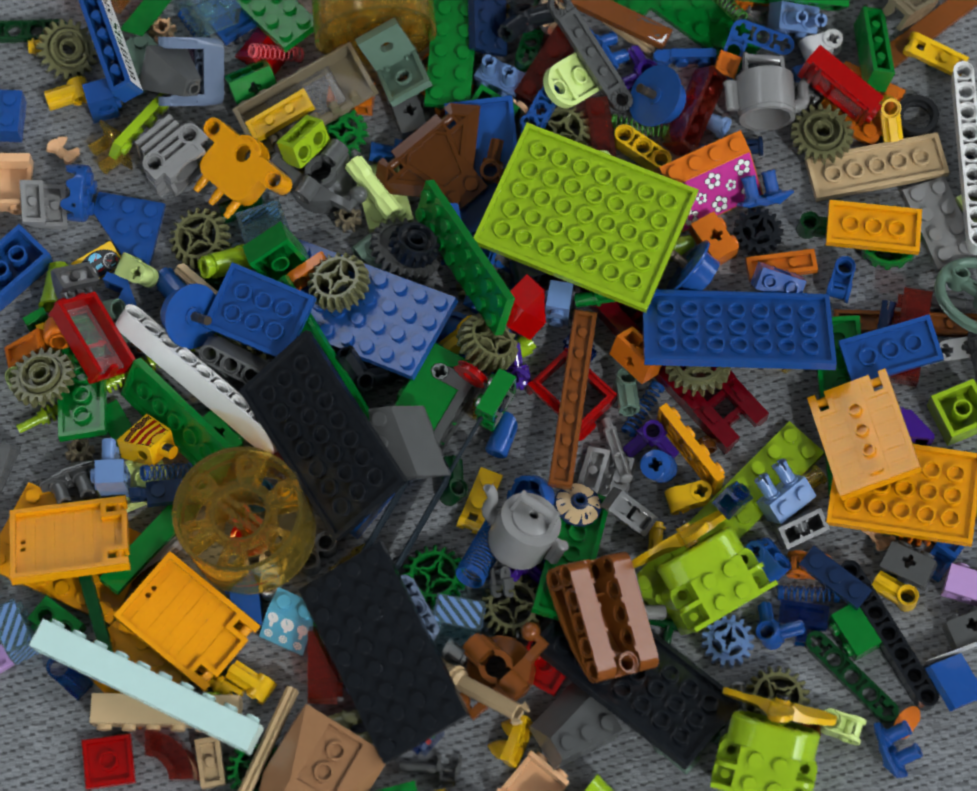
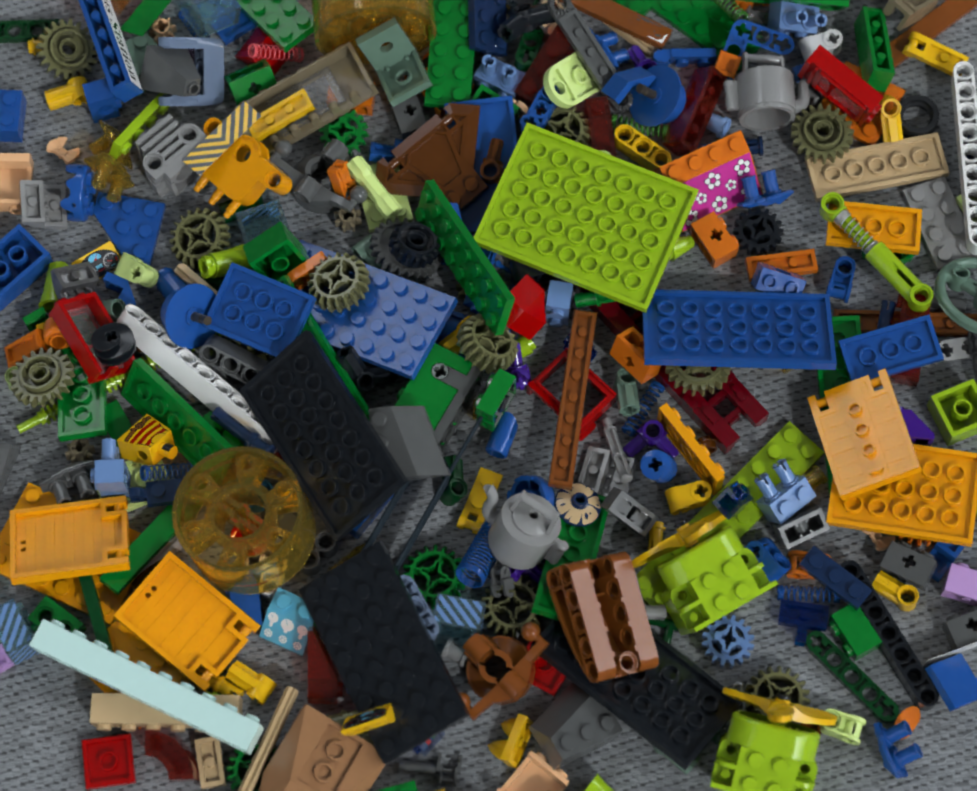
(72, 681): clear blue piece -> none
(111, 170): none -> clear yellow connector
(113, 344): none -> black piece
(221, 138): none -> sticker
(240, 432): none -> dark blue pin
(303, 141): lime brick -> none
(341, 178): none -> orange piece
(368, 720): none -> yellow slope
(470, 374): red piece -> none
(485, 694): tan piece -> none
(625, 80): none -> blue slope
(695, 270): blue piece -> none
(769, 625): blue axle -> none
(818, 222): dark green piece -> none
(878, 254): none -> lime piece

